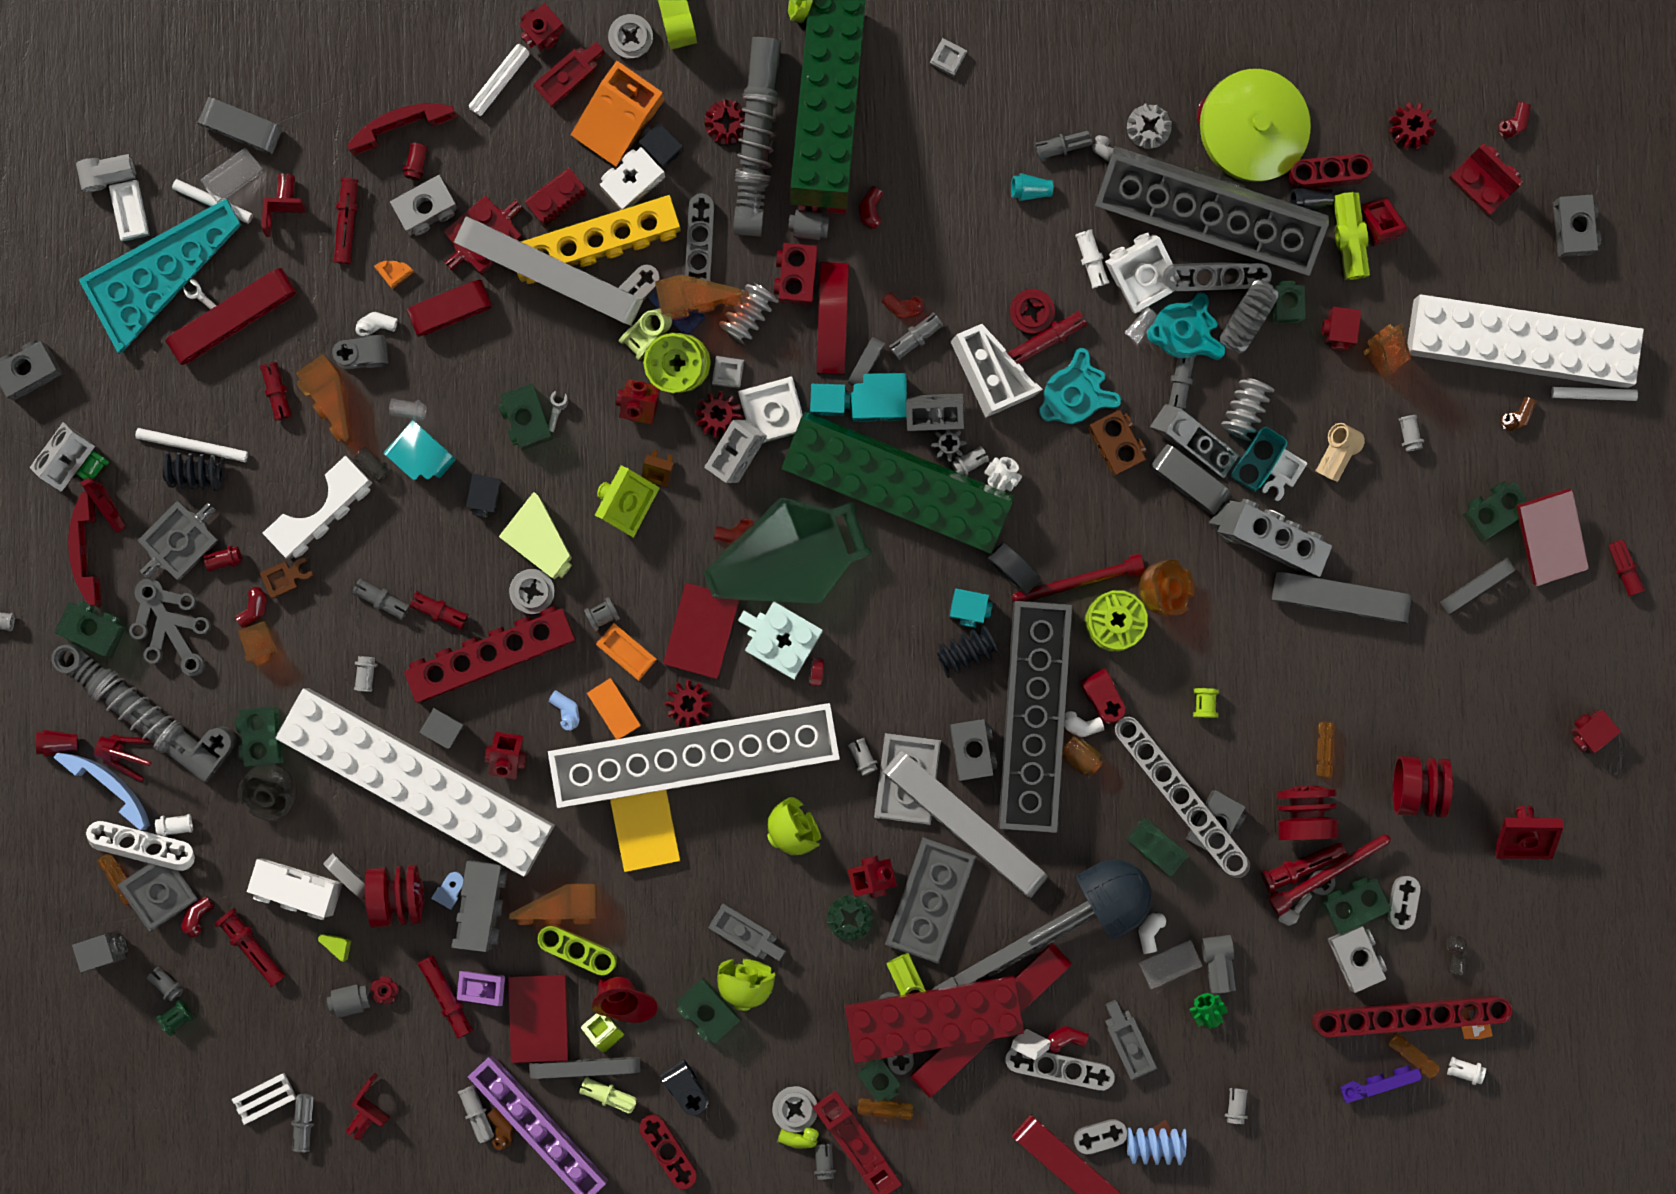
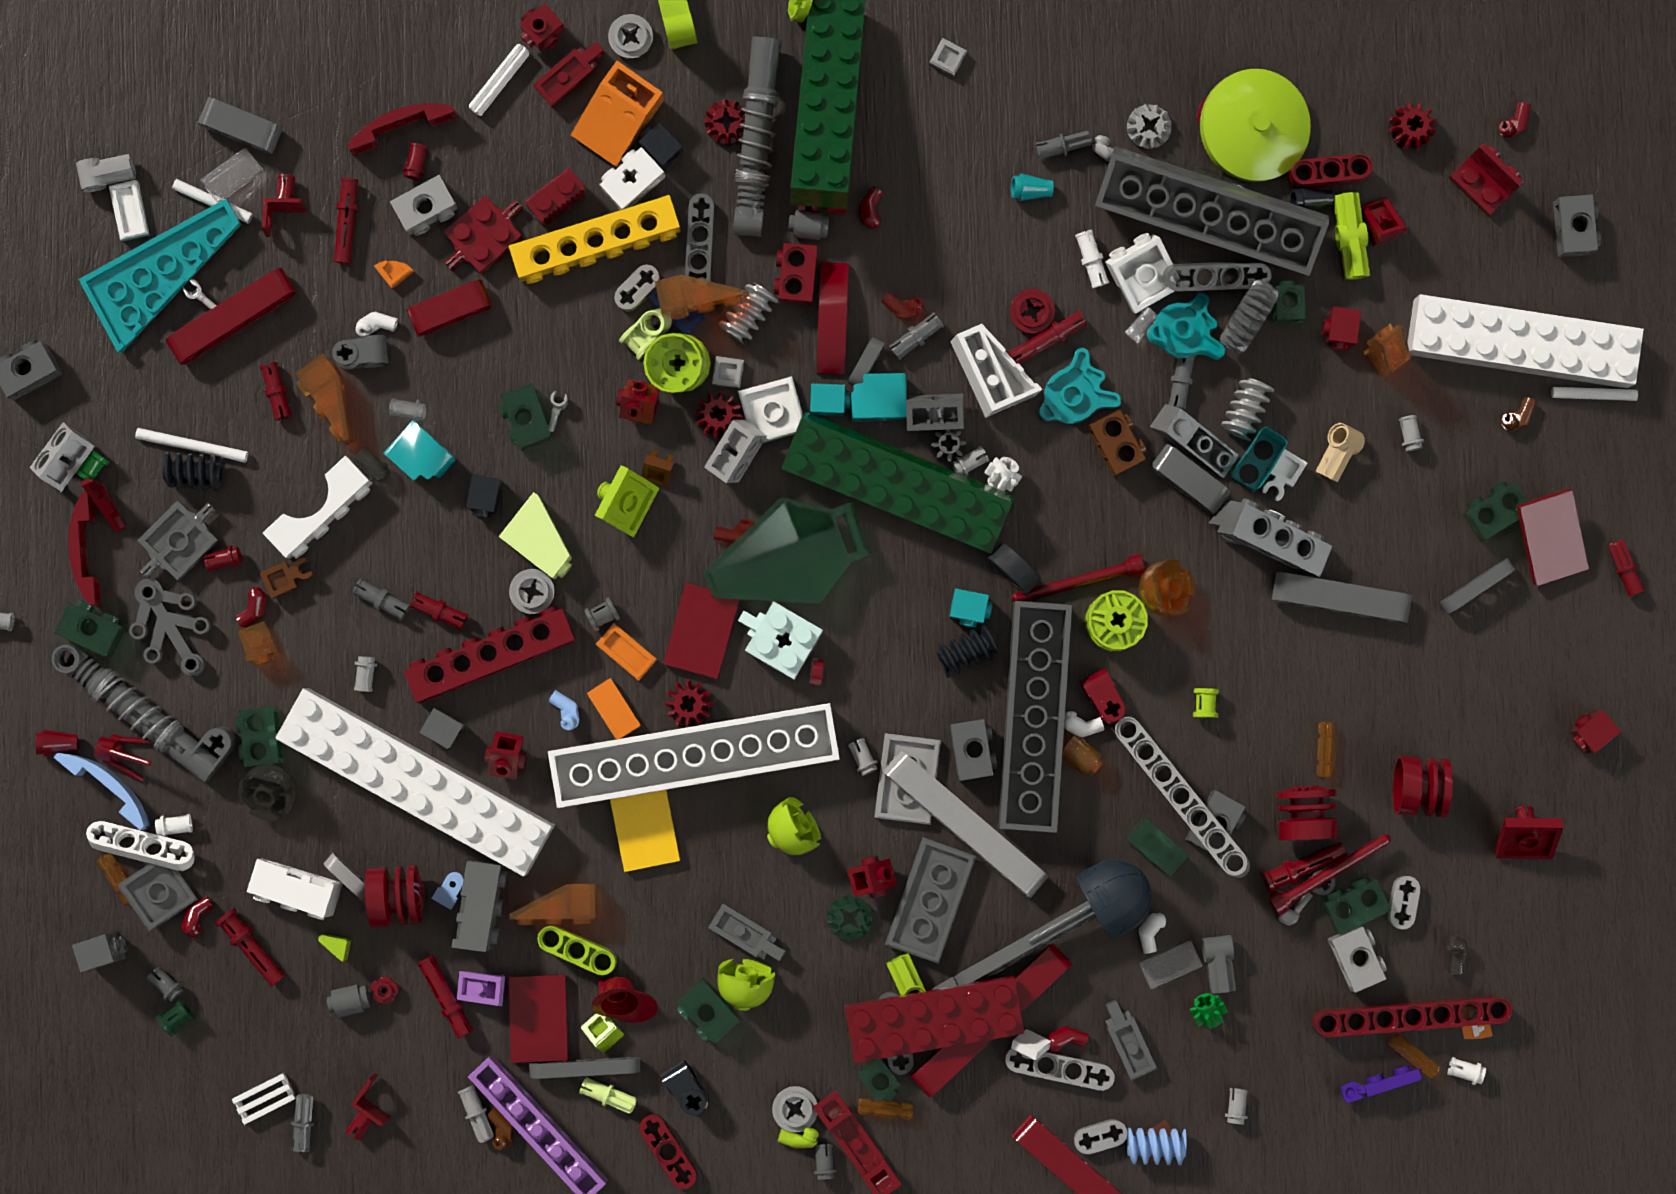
(548, 271): light grey beam -> none

